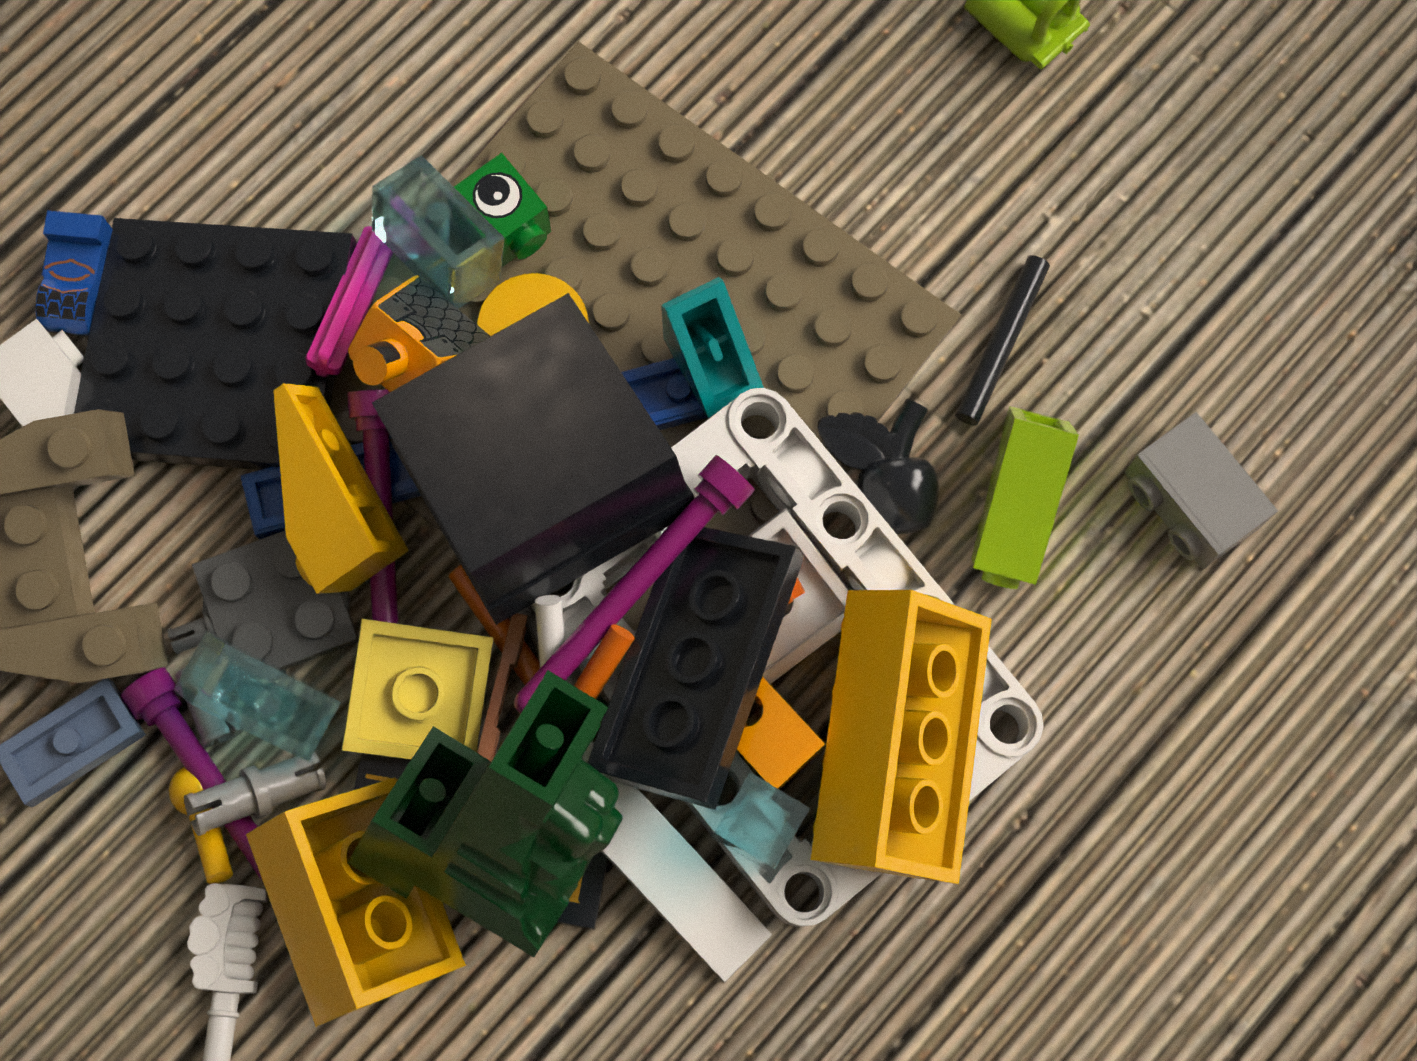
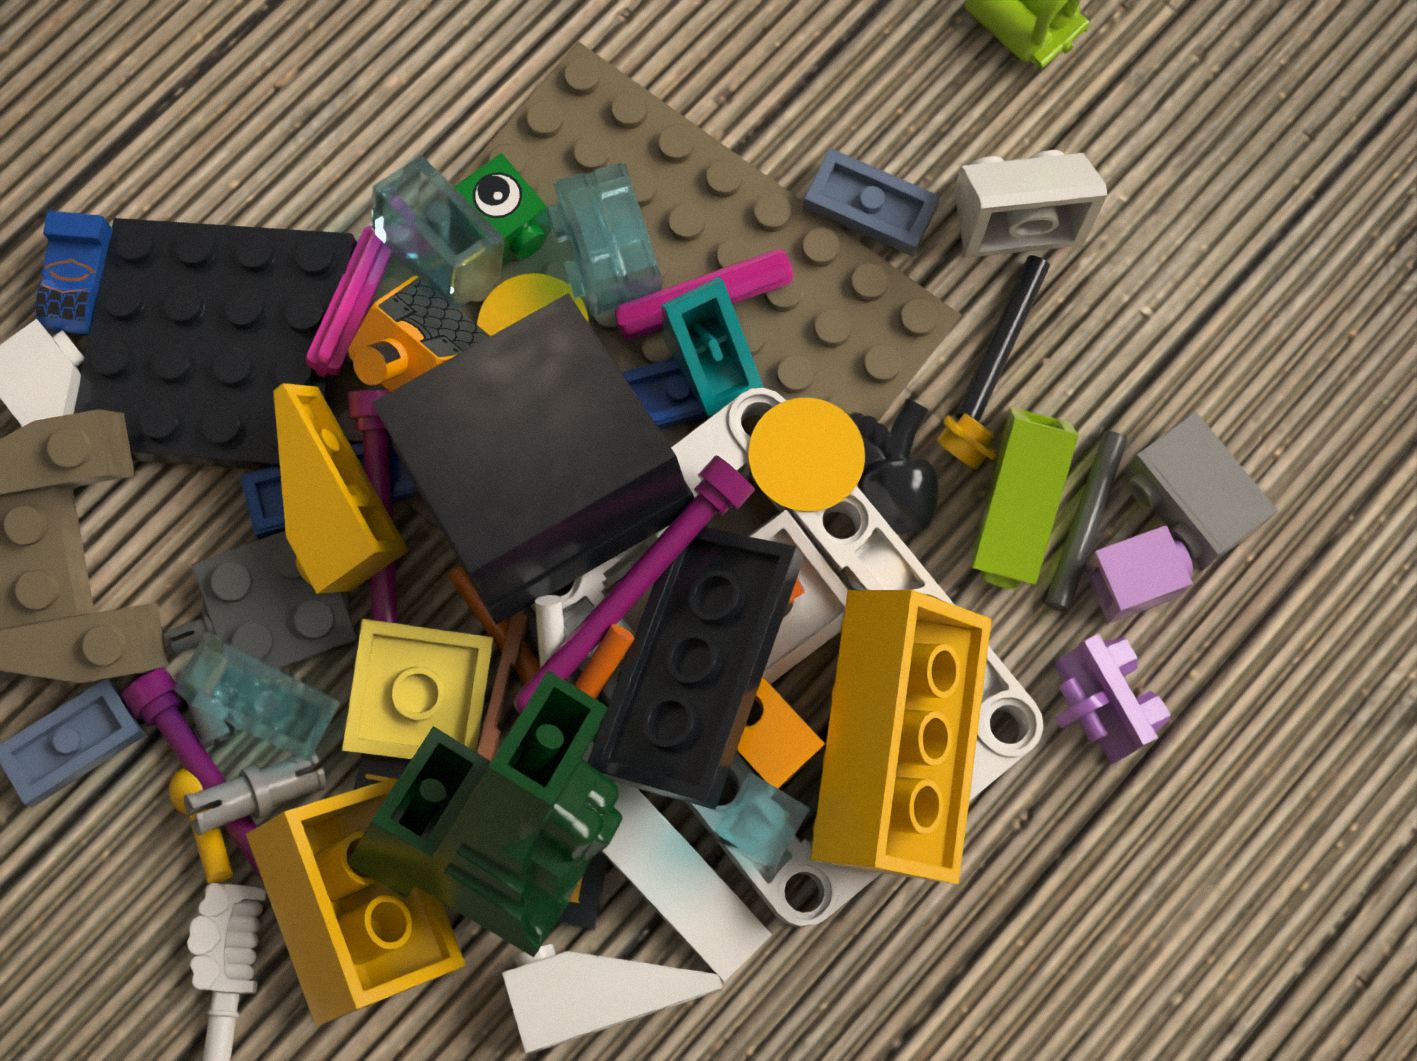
(585, 993): none -> white slope
(605, 237): none -> clear light blue brick
(741, 281): none -> dark pink axle
(806, 454): none -> yellow sticker
(871, 202): none -> sand blue plate
(967, 440): none -> yellow plate
(1027, 203): none -> white slope
(1086, 521): none -> dark grey bar
(1103, 699): none -> medium lavender hips
(1139, 573): none -> lavender brick

